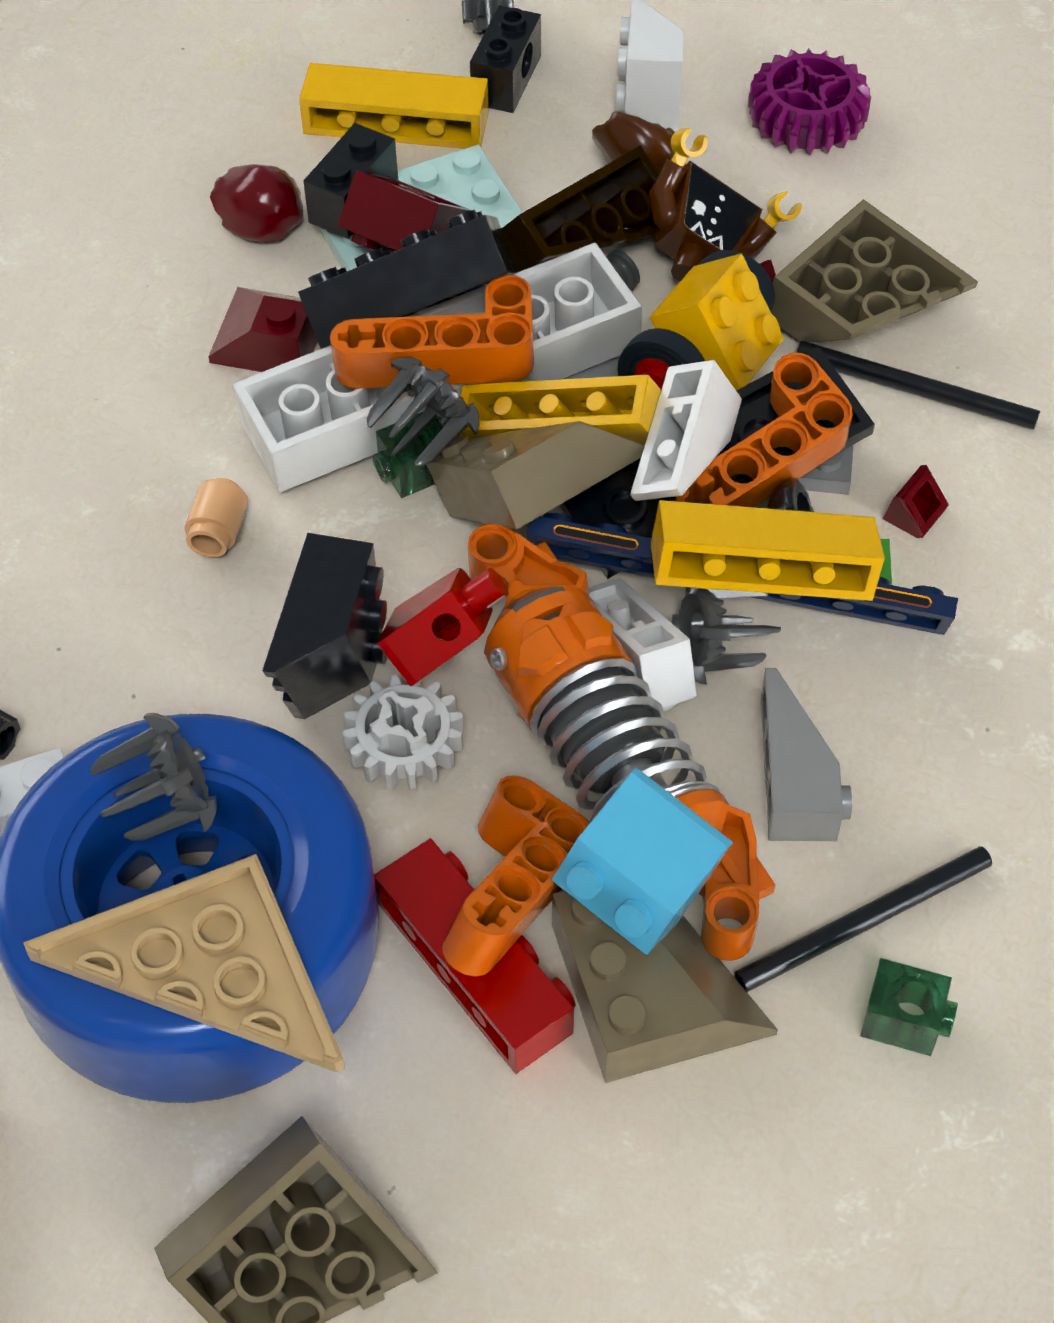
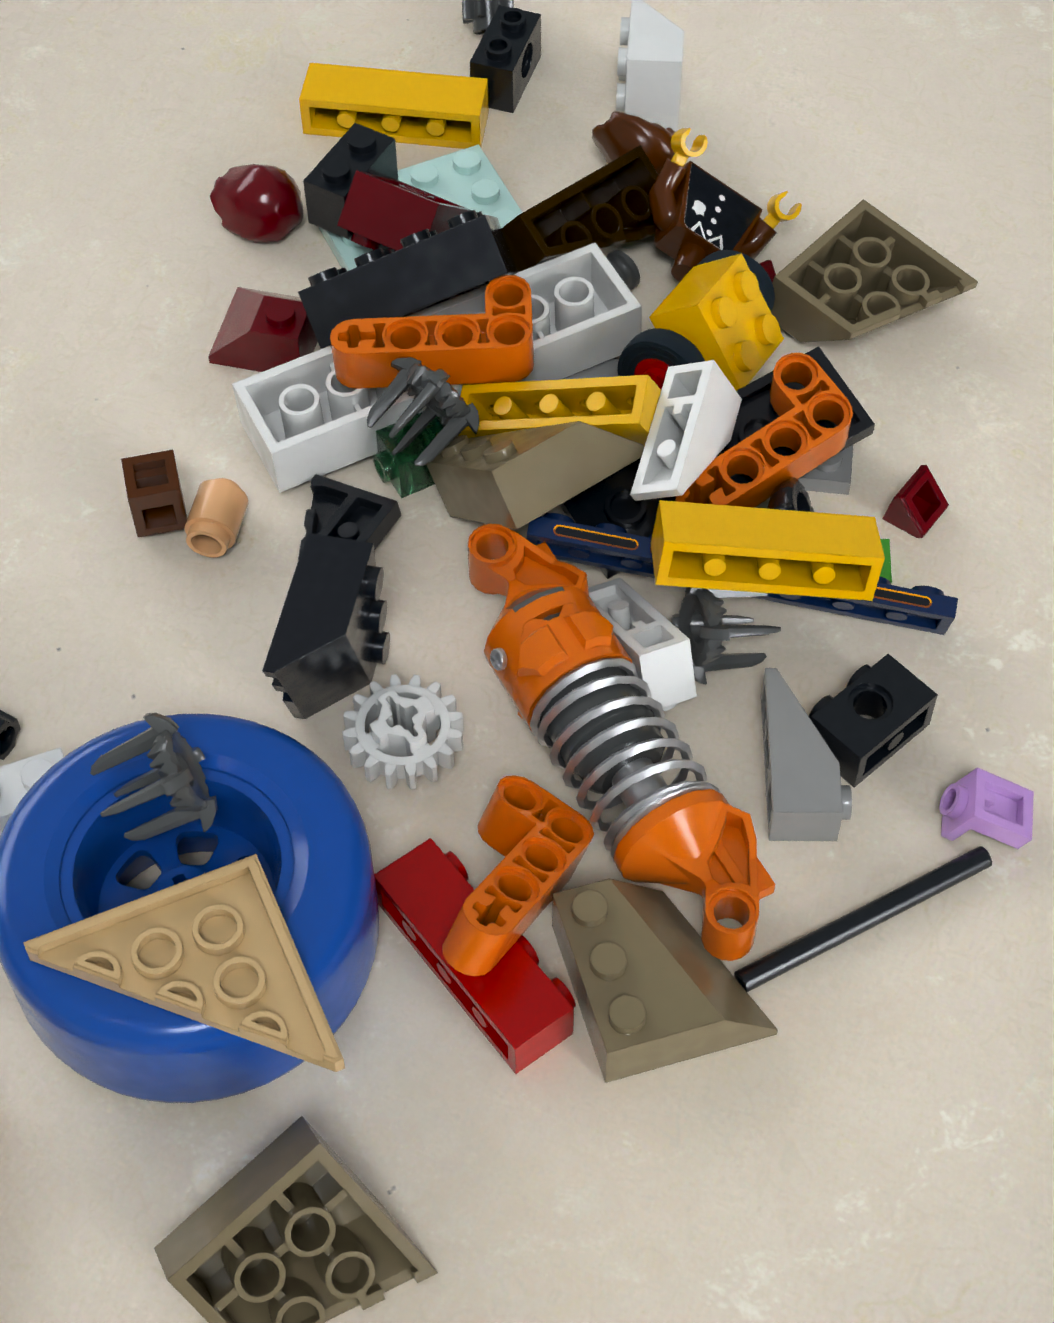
(154, 493): none -> reddish brown brick
(349, 512): none -> black wing
(440, 622): red torso -> none
(641, 861): medium azure slope -> none
(809, 101): magenta gear -> none
(888, 694): none -> black brick
(891, 1025): clear green brick -> none
(927, 387): black piece -> none
(988, 807): none -> lavender bracket

